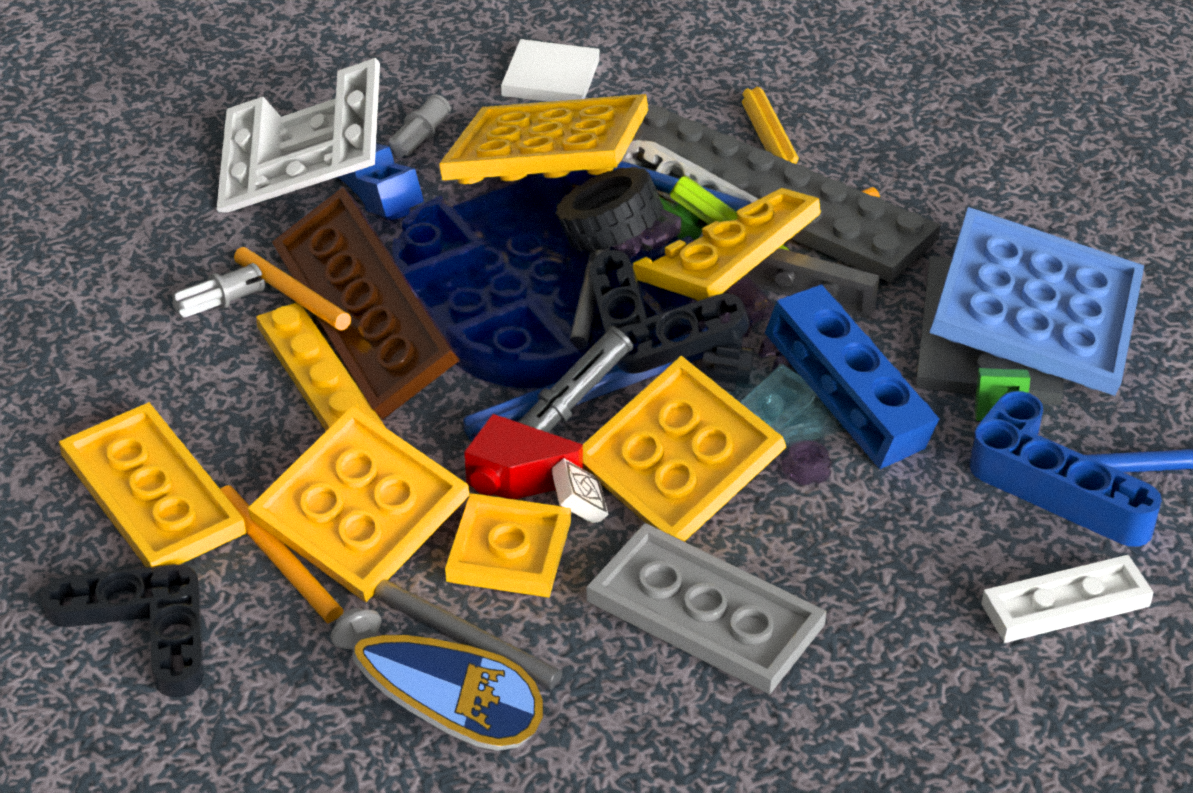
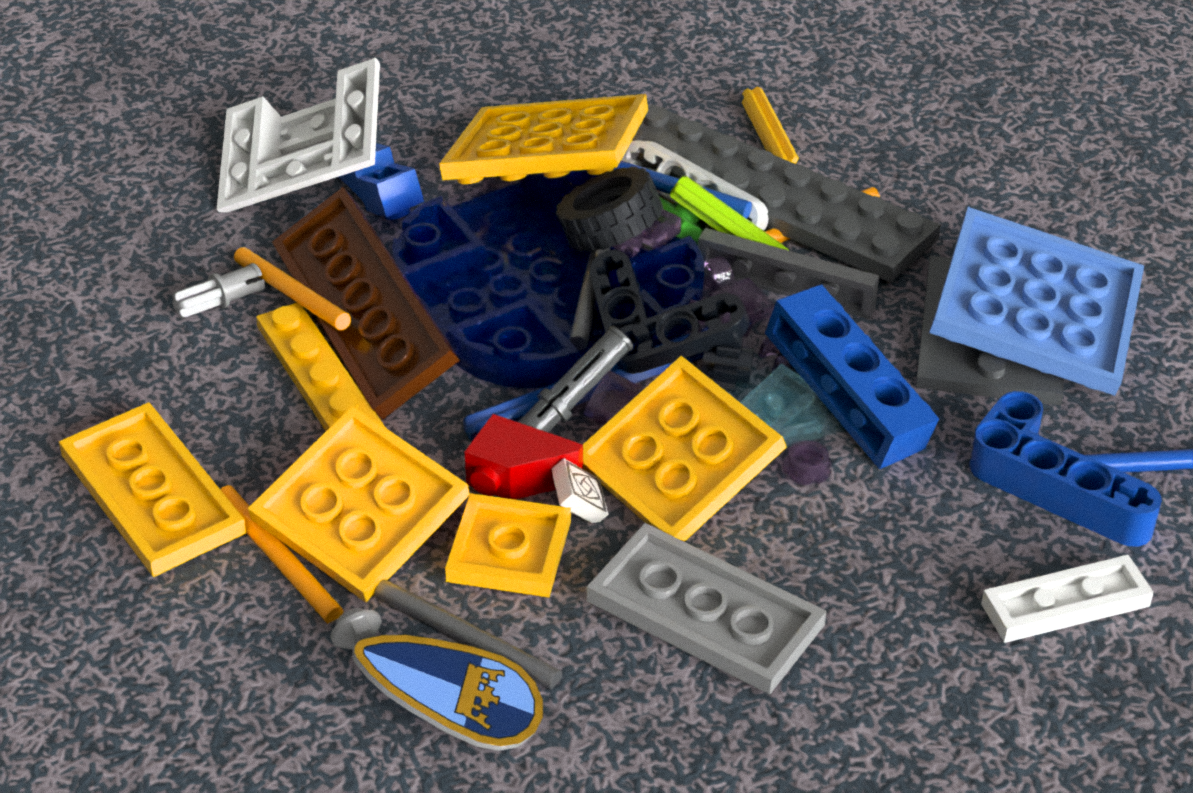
(161, 608): black beam -> none
(419, 126): light grey axle -> none
(550, 71): white tile -> none
(610, 397): none -> clear purple plate
(730, 247): yellow wing -> none
(994, 384): bright green plate -> none

